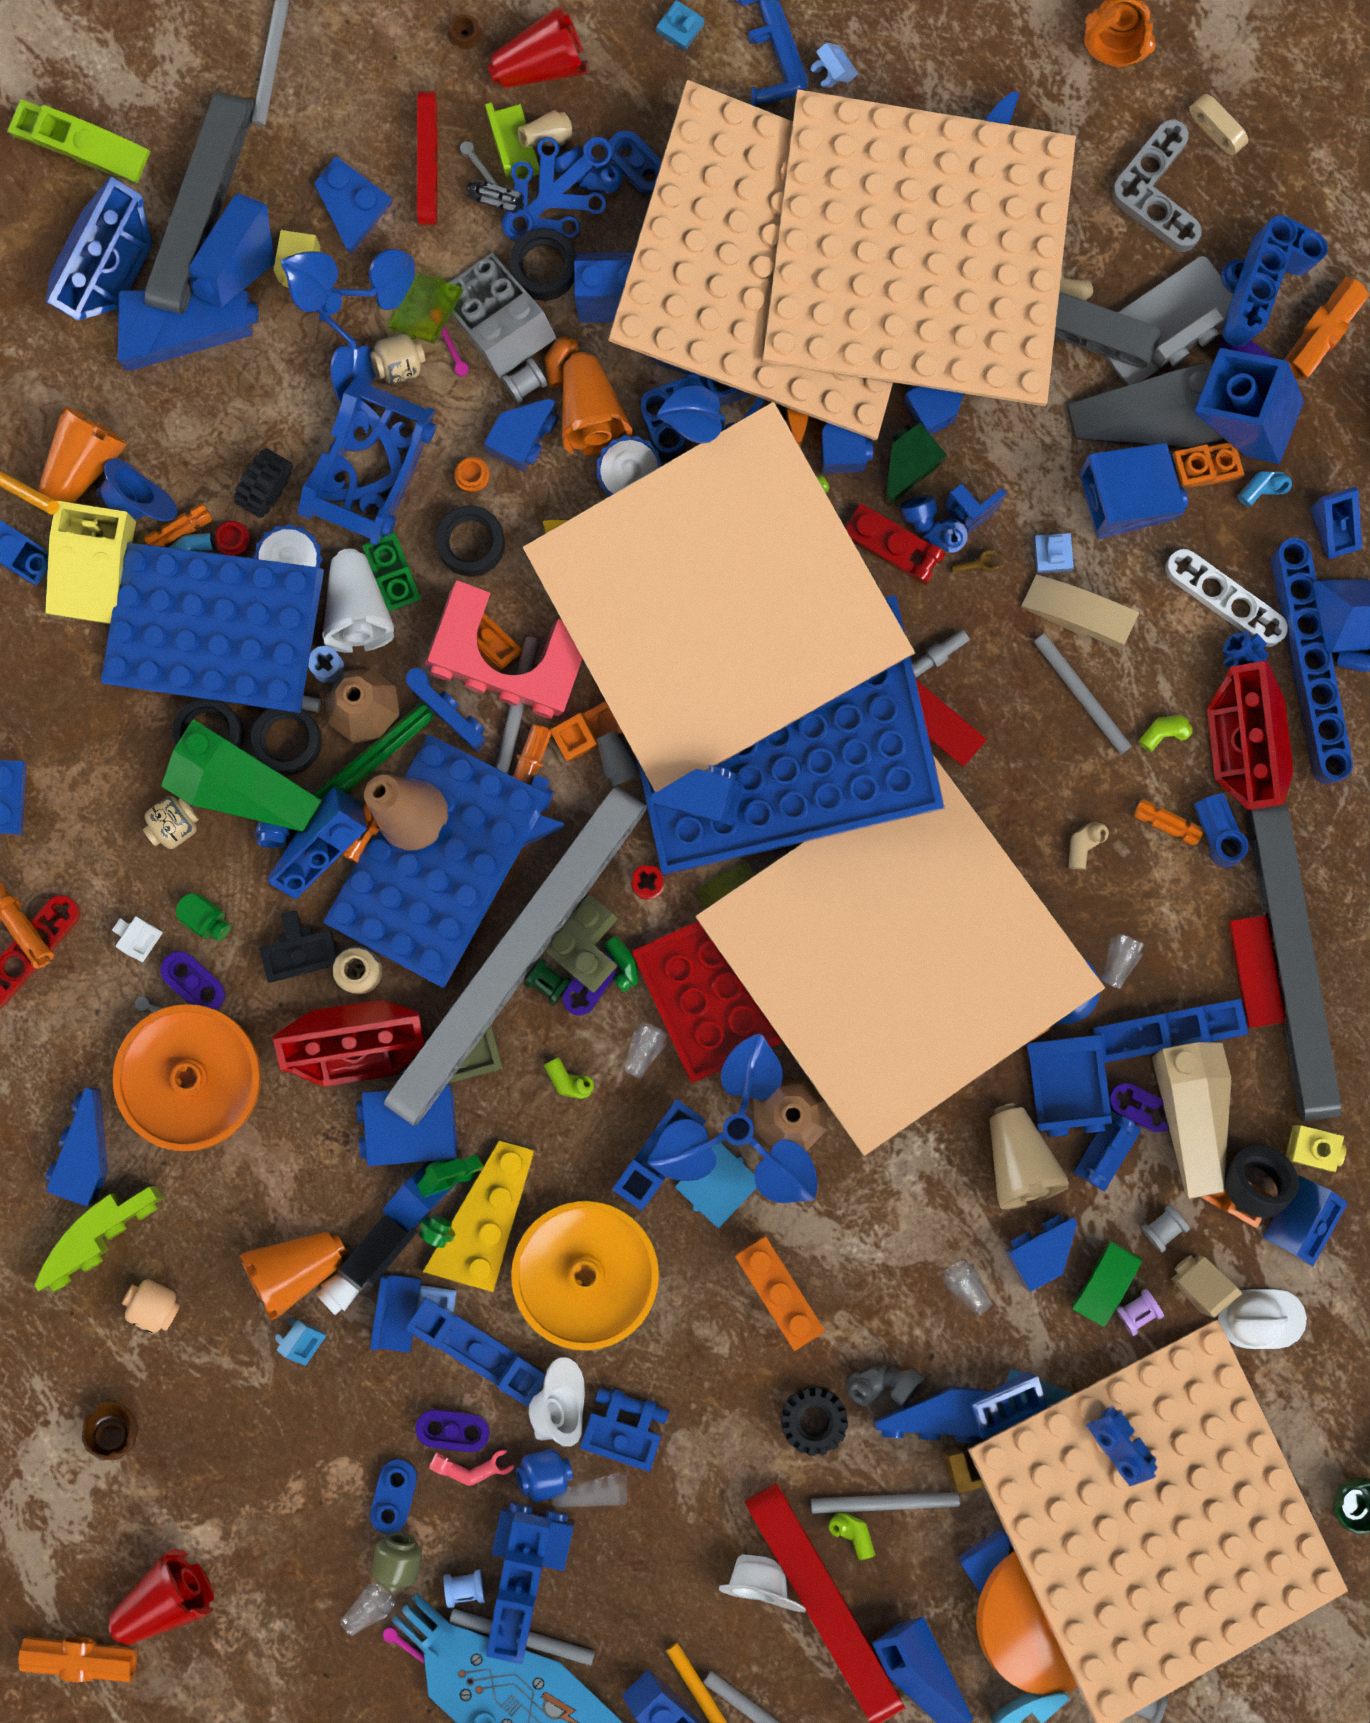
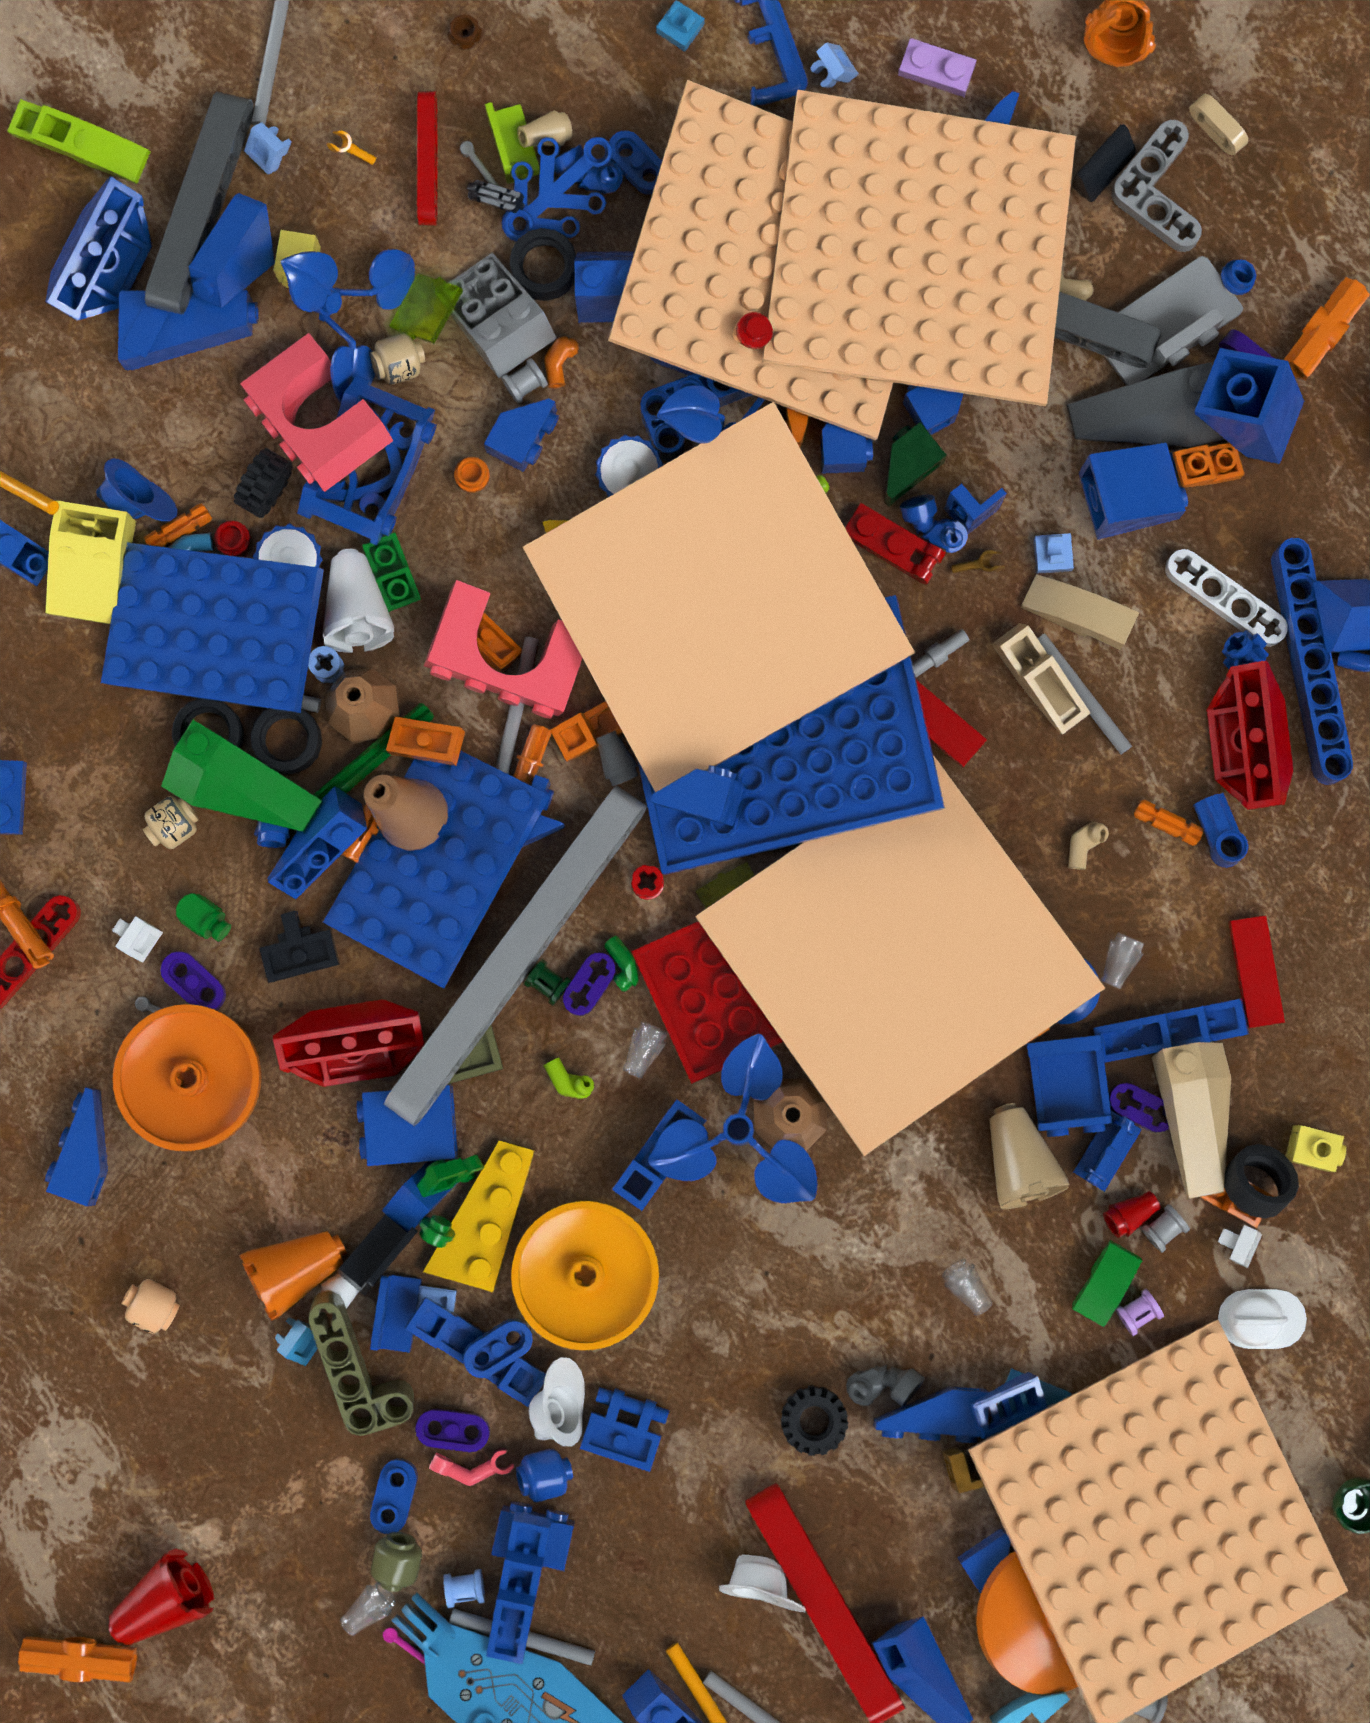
(77, 456): orange cone -> none
(83, 1241): lime slope -> none
(109, 1431): reddish brown hair -> none
(265, 147): none -> light blue tile
(324, 452): none -> coral arch
(346, 964): tan head -> none
(351, 148): none -> light orange hand
(351, 202): blue wing -> none
(351, 1362): none -> olive beam
(425, 741): none -> orange plate
(445, 707): blue plate -> none
(461, 368): dark pink hinge -> none
(464, 514): black tyre -> none
(499, 1350): none -> blue plate
(540, 53): red cone -> none
(576, 941): olive plate -> none
(590, 407): orange cone -> none
(598, 1492): clear slope -> none
(722, 1189): dark azure piece -> none
(754, 330): none -> red plate
(779, 1293): orange arch -> none
(854, 1530): lime arm -> none
(885, 1502): light grey bar -> none
(937, 67): none -> lavender plate
(1041, 677): none -> tan slope
(1044, 1254): blue slope -> none
(1105, 164): none -> black slope
(1130, 1214): none -> red cone
(1130, 1458): blue hinge -> none
(1165, 727): lime arm -> none
(1204, 1285): tan slope -> none
(1242, 1245): none -> white tile
(1264, 483): dark azure arm -> none
(1274, 249): blue beam -> none
(1295, 963): dark grey beam -> none
(1306, 1221): blue panel -> none
(1338, 522): blue slope -> none

